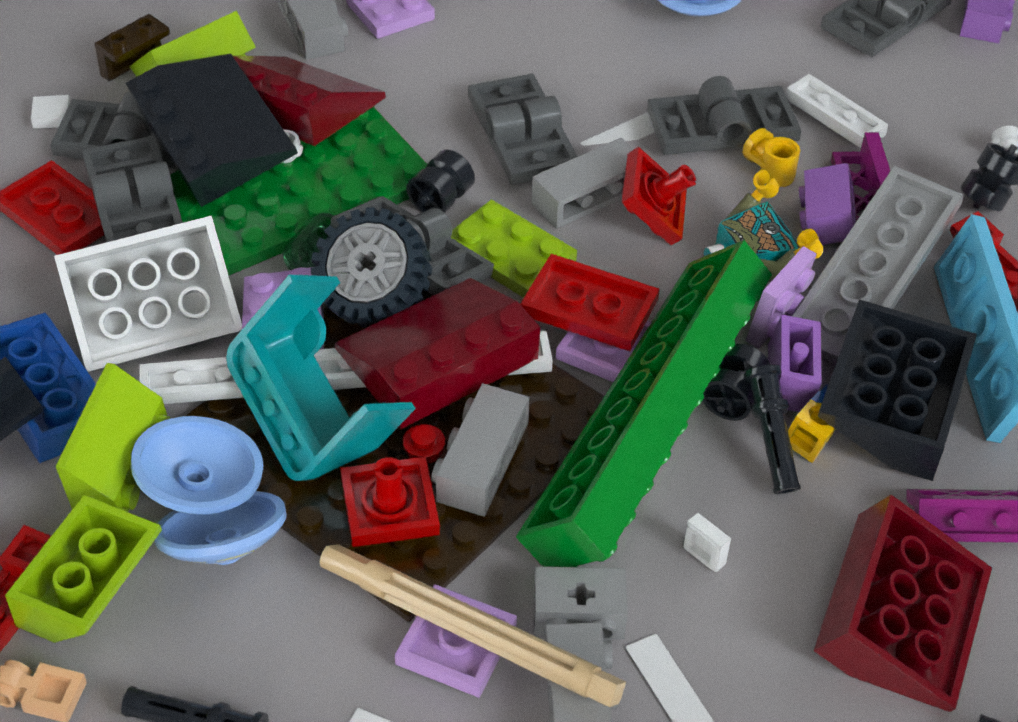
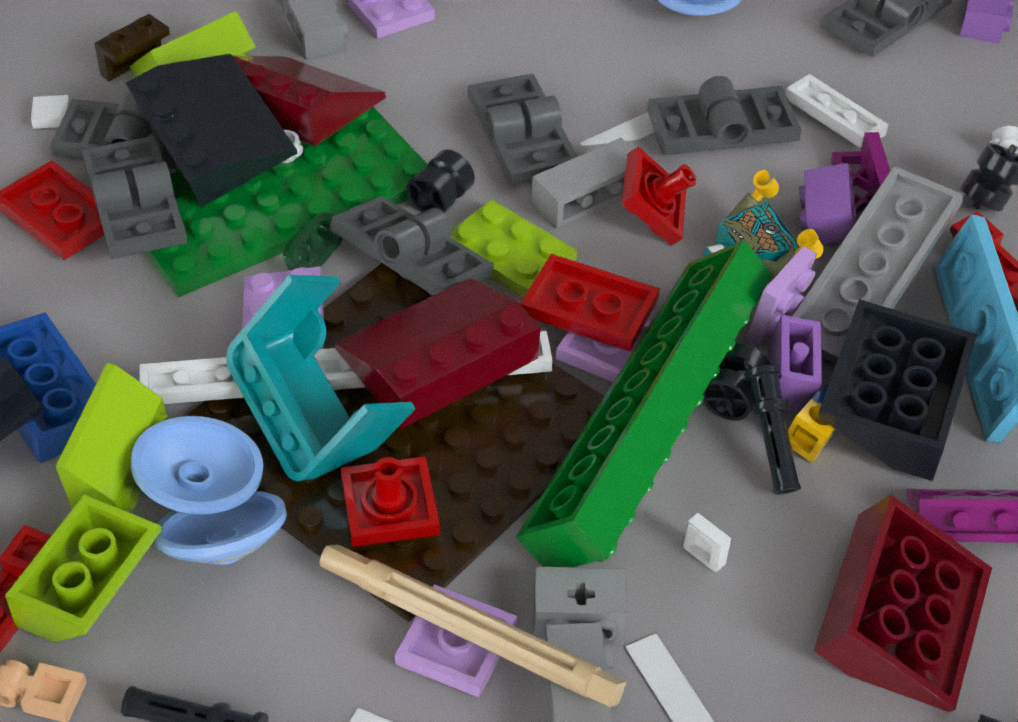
(148, 293): white slope -> none
(379, 241): wheel -> none
(424, 441): red plate -> none
(481, 449): light grey brick -> none
(773, 154): yellow piece -> none

